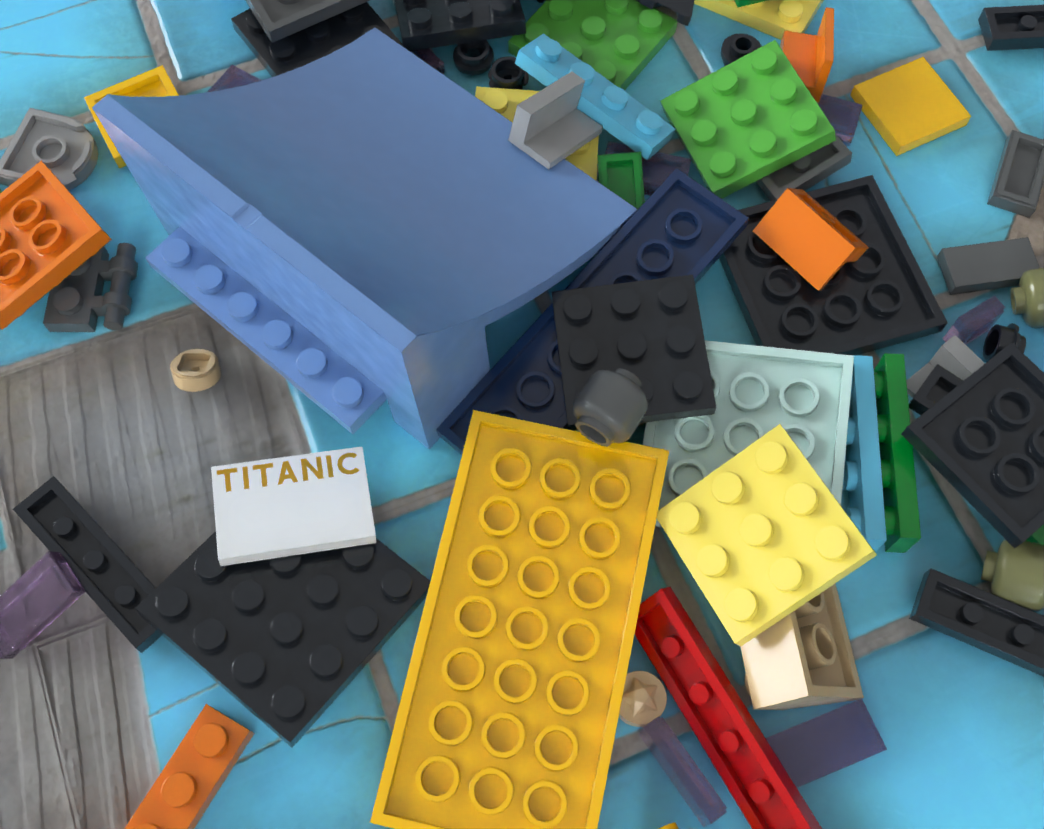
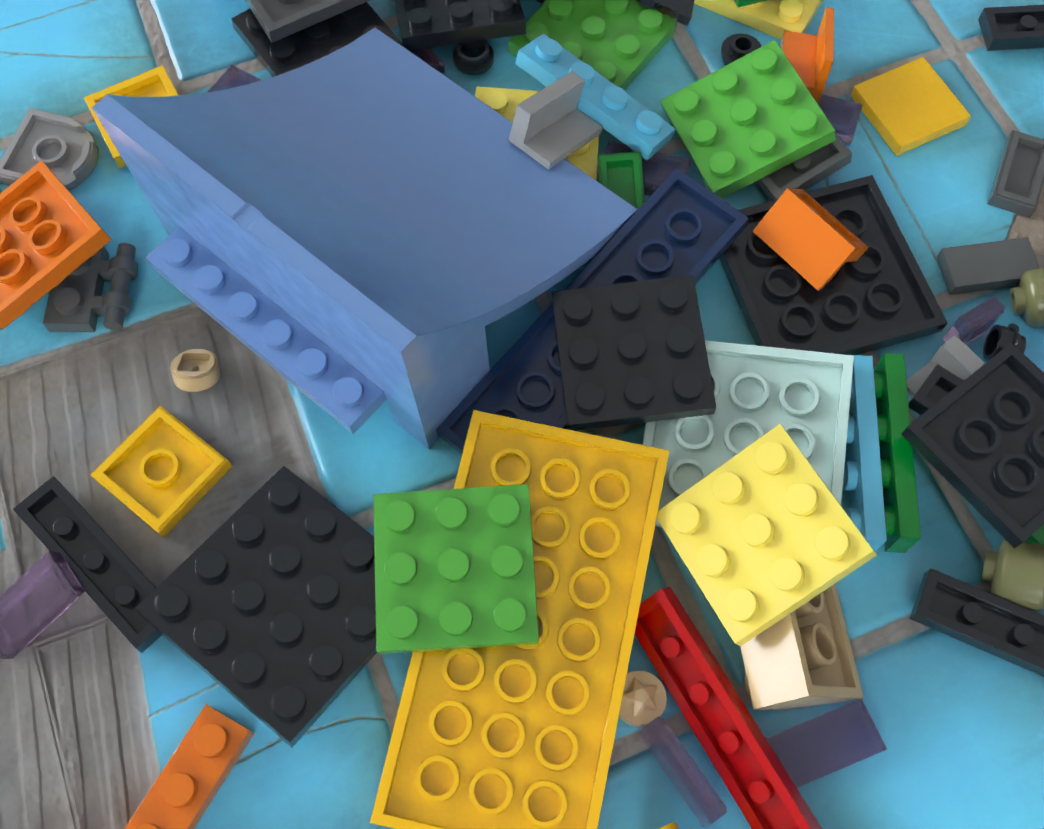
(161, 471): none -> yellow tile
(292, 506): white tile -> none
(454, 569): none -> bright green plate
(507, 74): black plate -> none
(610, 407): dark grey head -> none

